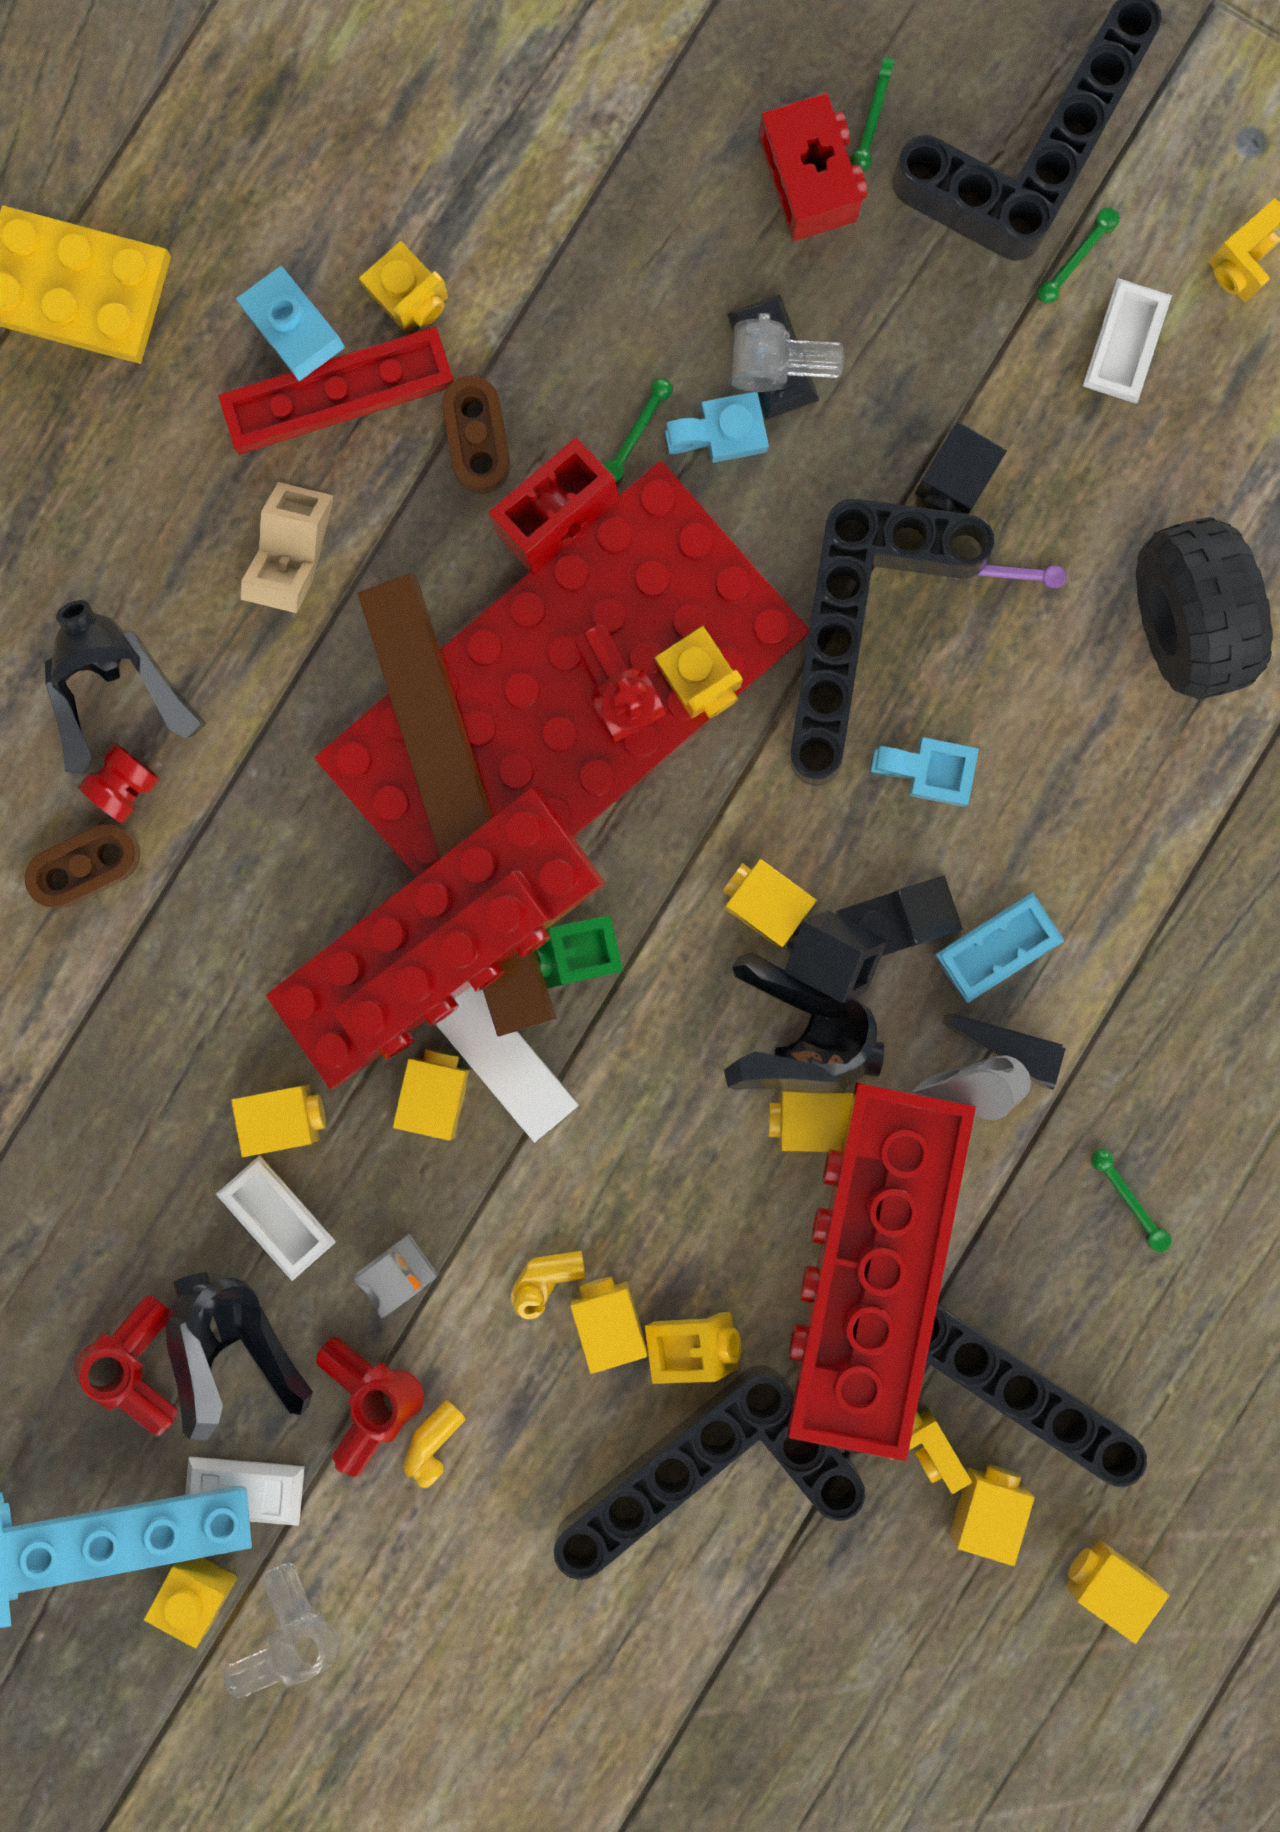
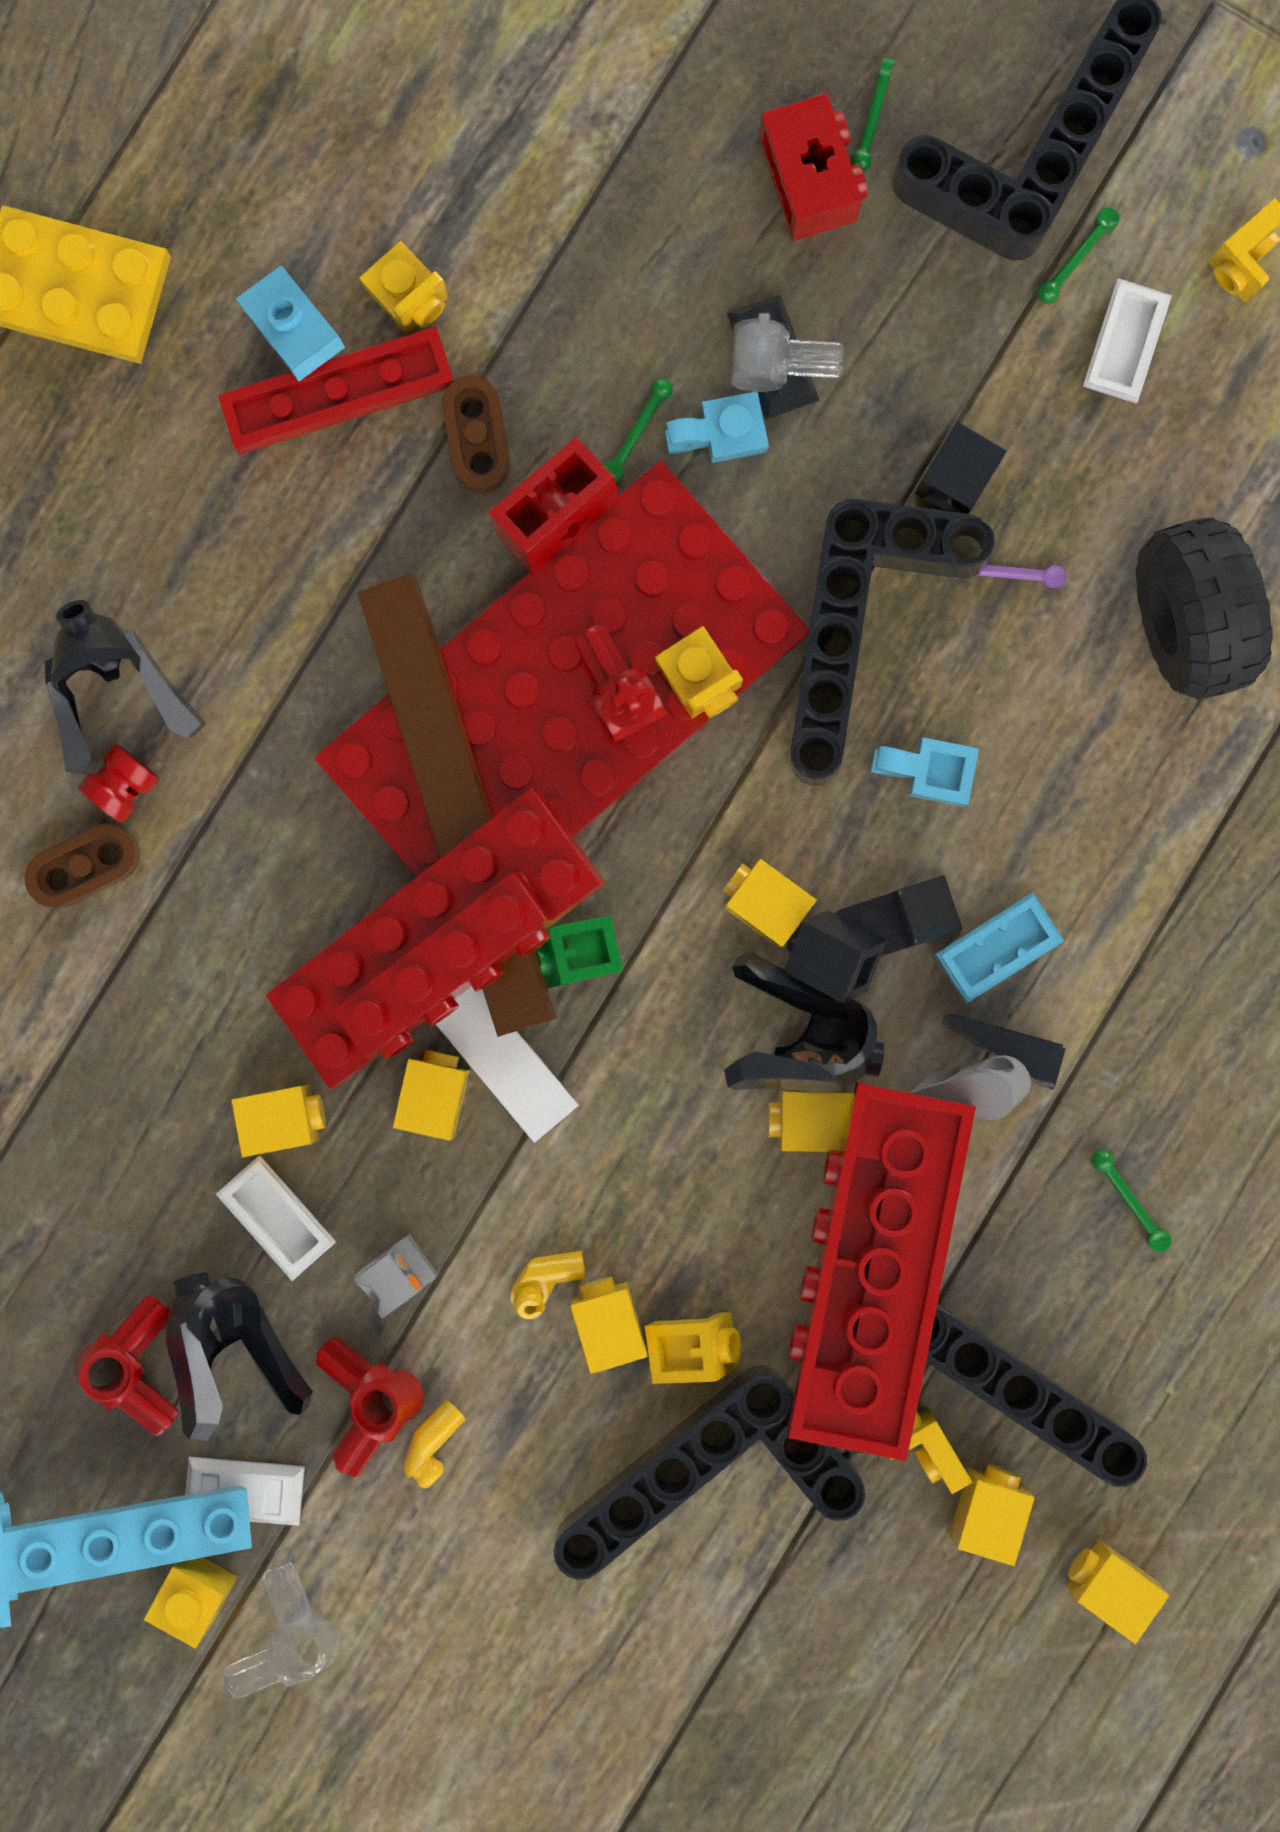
(289, 547): tan slope -> none

